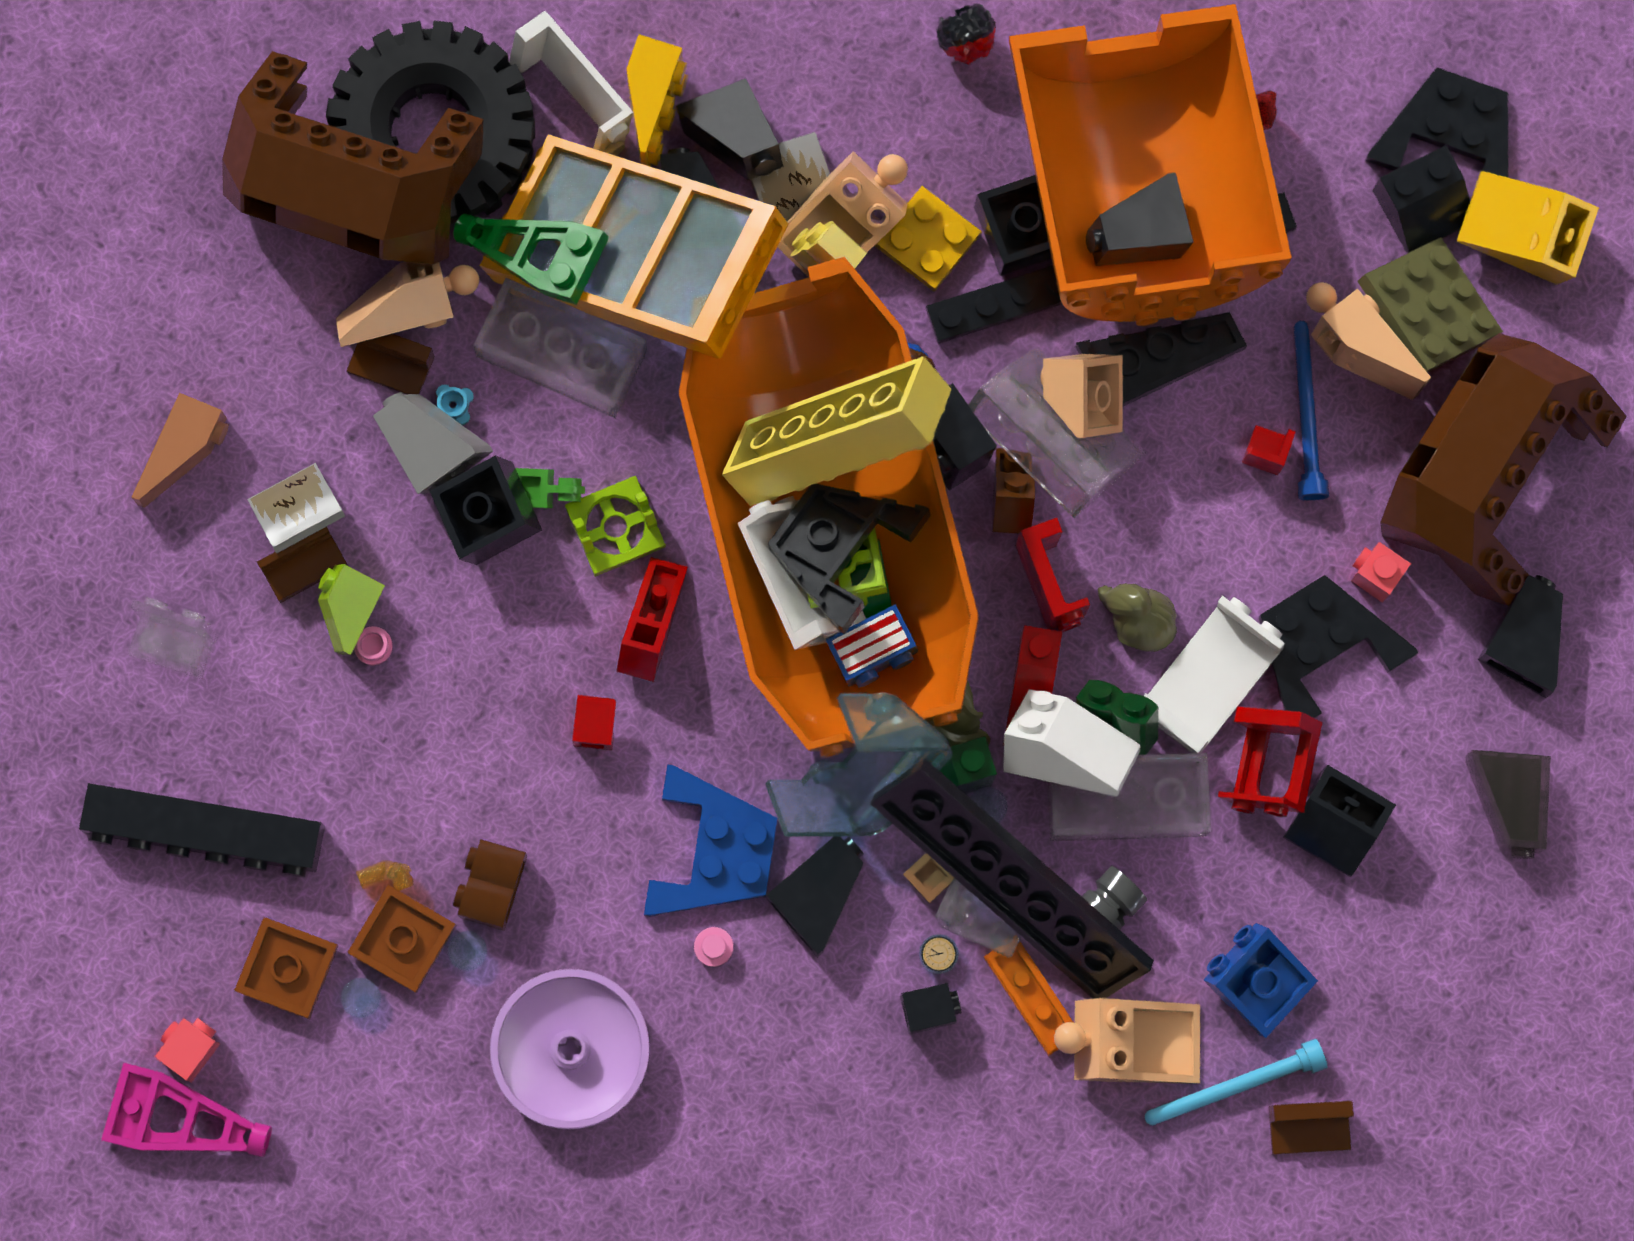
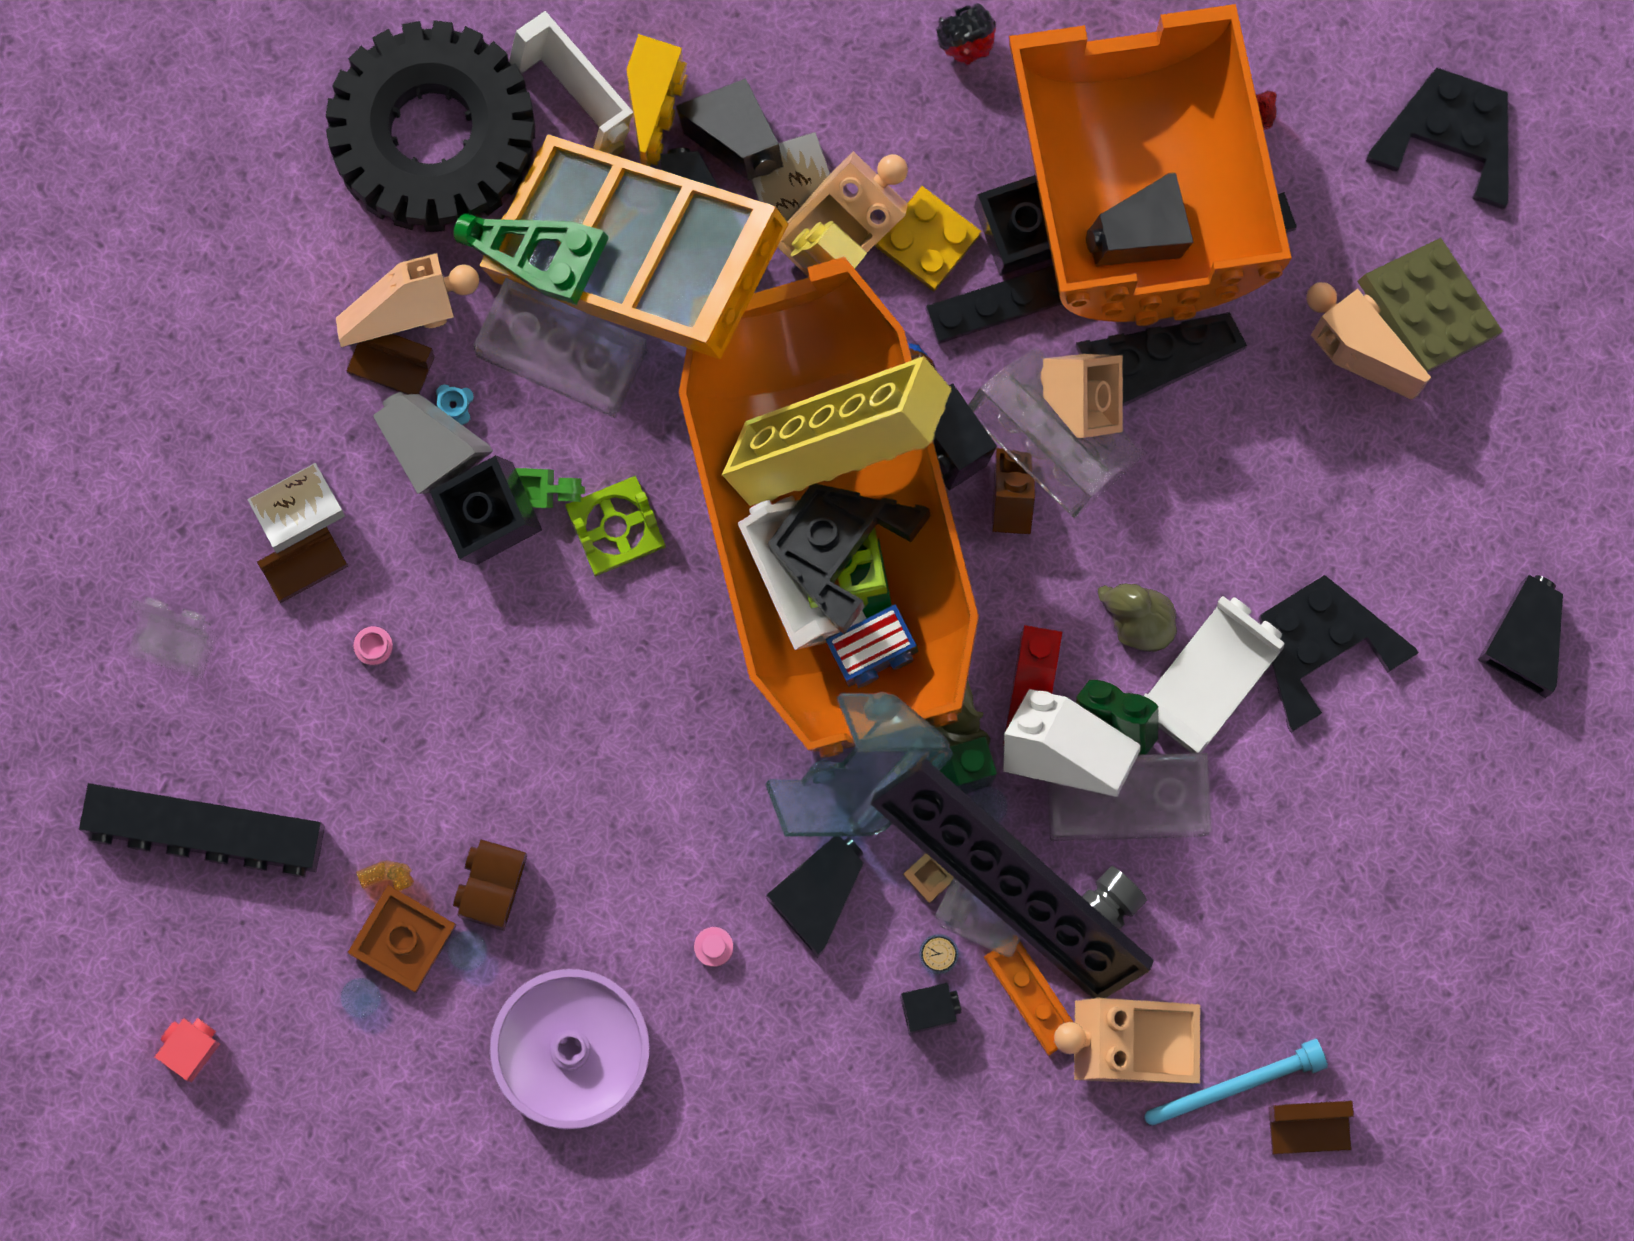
(133, 1109): dark pink plate -> none
(183, 443): nougat slope -> none
(286, 968): dark orange plate -> none
(339, 181): reddish brown wedge -> none
(347, 605): lime slope -> none
(594, 722): red panel -> none
(651, 619): red slope -> none
(730, 850): blue wing -> none
(1032, 551): red panel -> none
(1259, 726): red panel -> none
(1259, 978): blue plate -> none
(1268, 449): red panel -> none
(1312, 482): blue piece -> none
(1339, 820): black slope -> none
(1379, 571): coral brick -> none
(1424, 199): black slope -> none
(1484, 452): reddish brown wedge -> none
(1514, 798): clear smoke slope -> none
(1528, 226): yellow slope -> none

